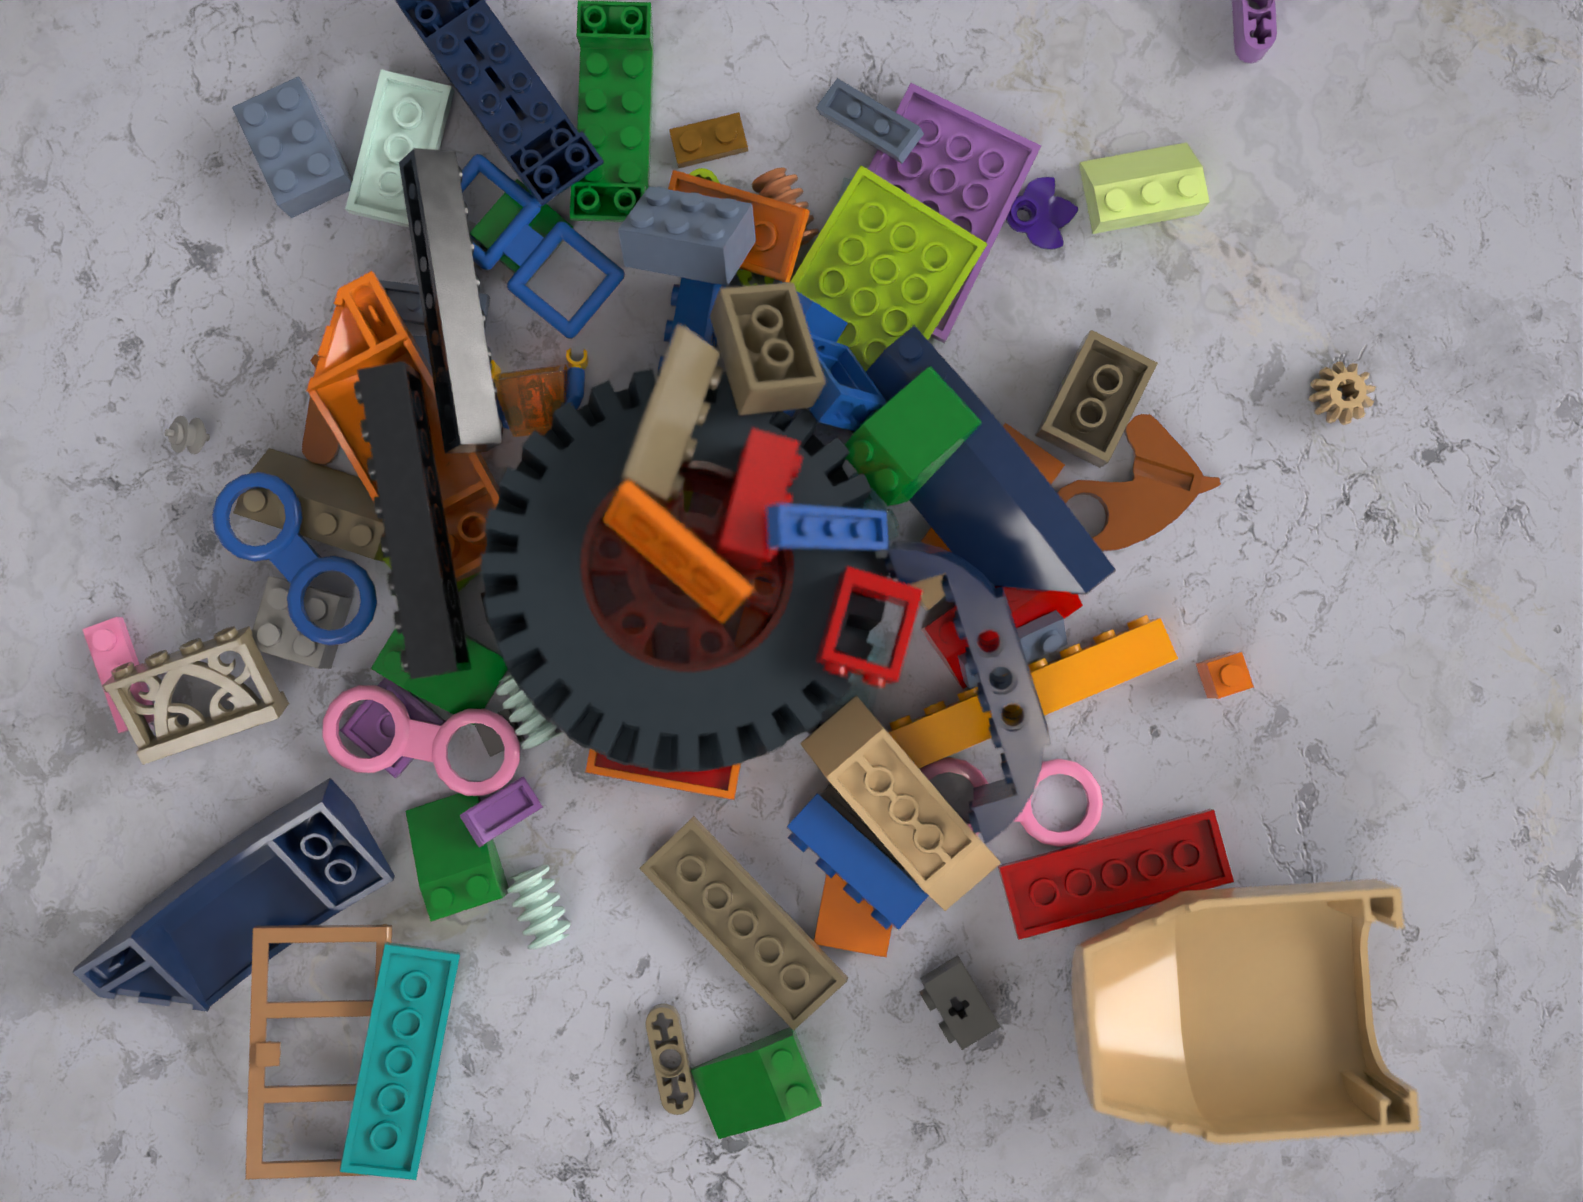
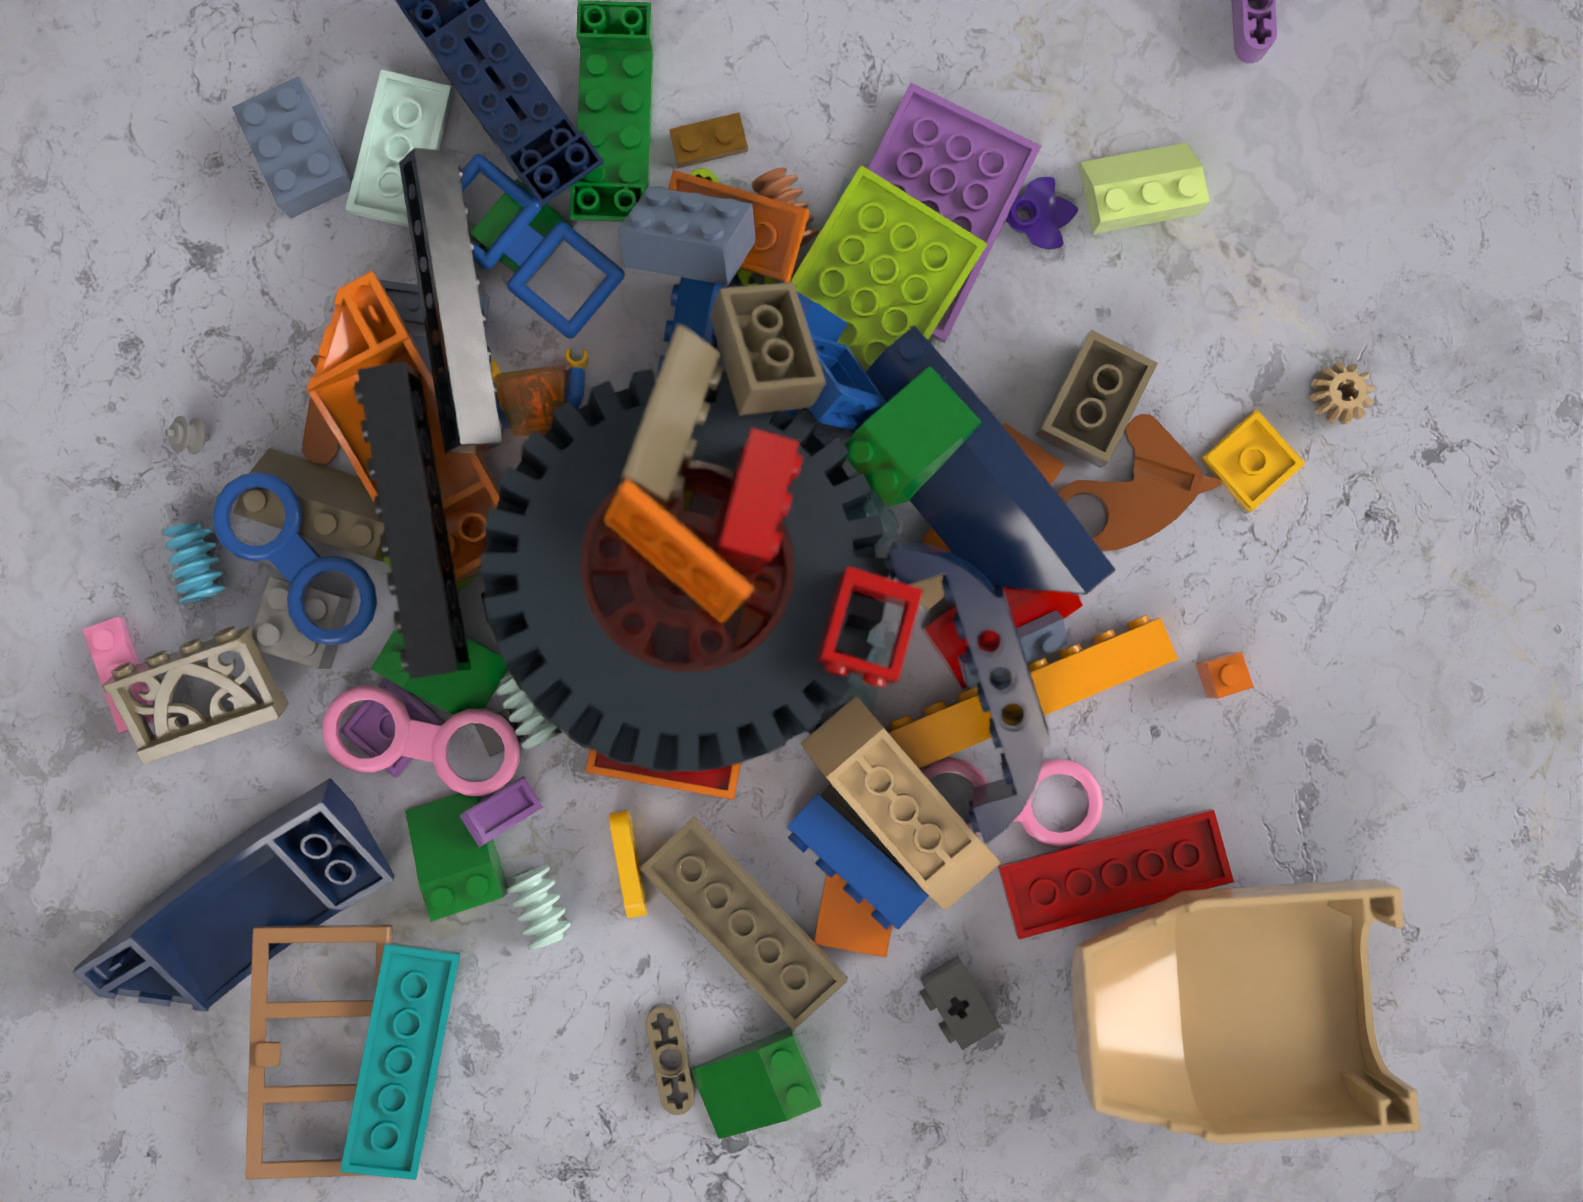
(194, 562): none -> medium azure piece
(628, 864): none -> yellow beam
(826, 528): blue plate -> none
(870, 120): sand blue plate -> none
(1252, 461): none -> yellow tile

